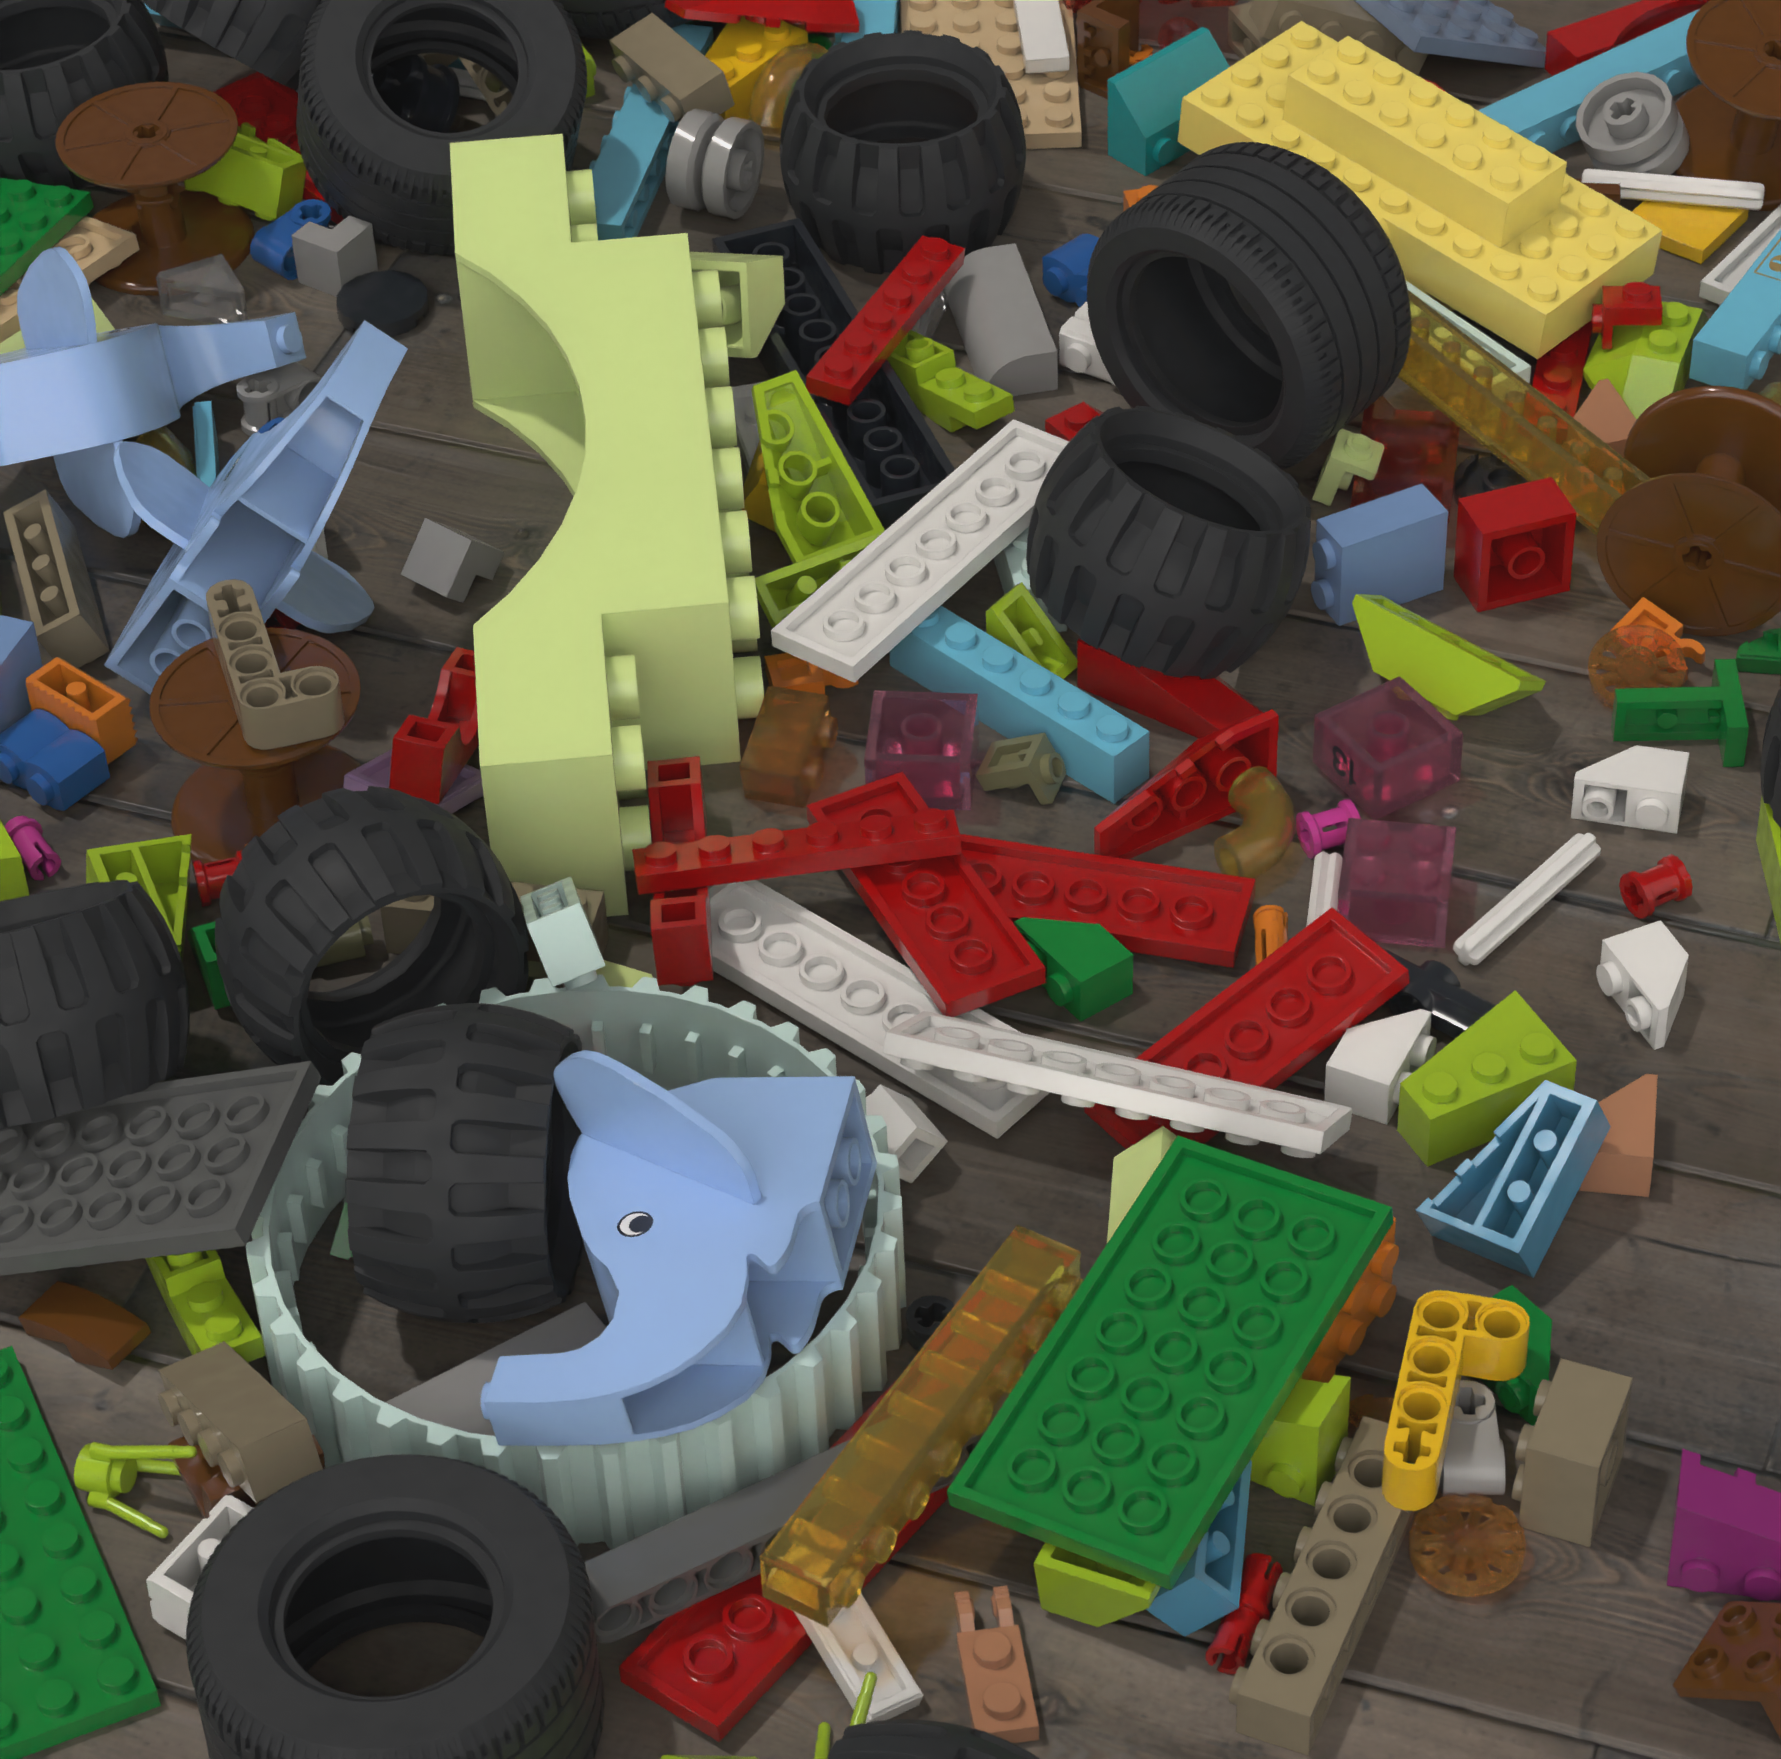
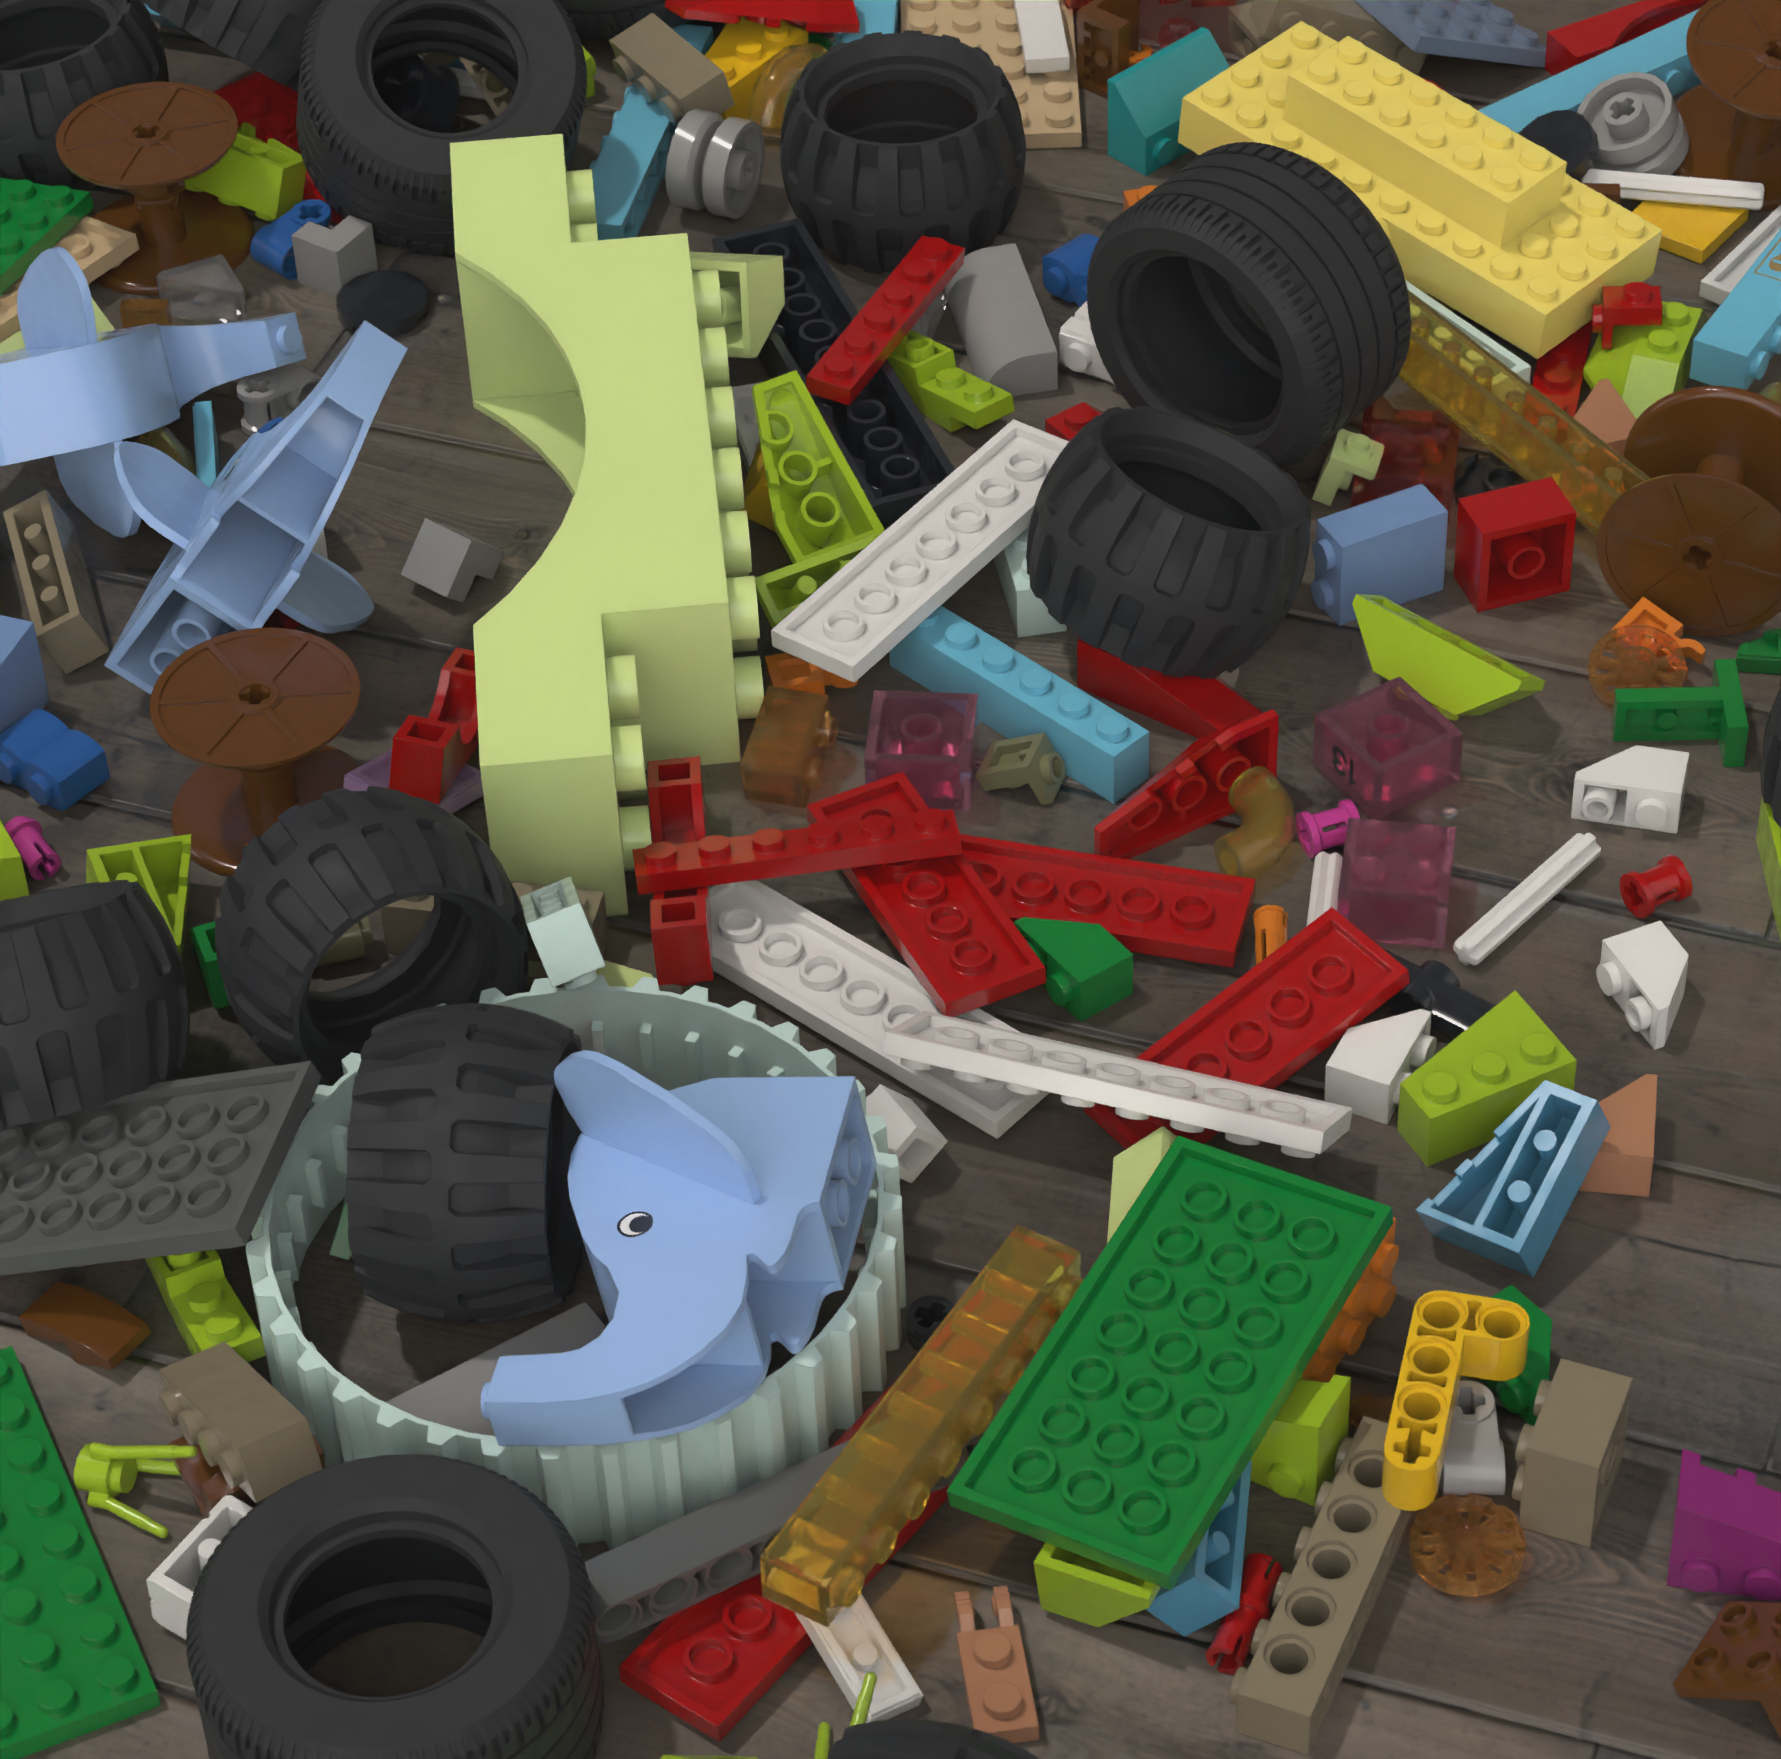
(84, 705): orange brick -> none
(144, 312): none -> clear orange tile
(212, 875): red bush -> none
(269, 705): dark tan beam -> none
(1025, 628): lime slope -> none
(1567, 137): none -> black tile

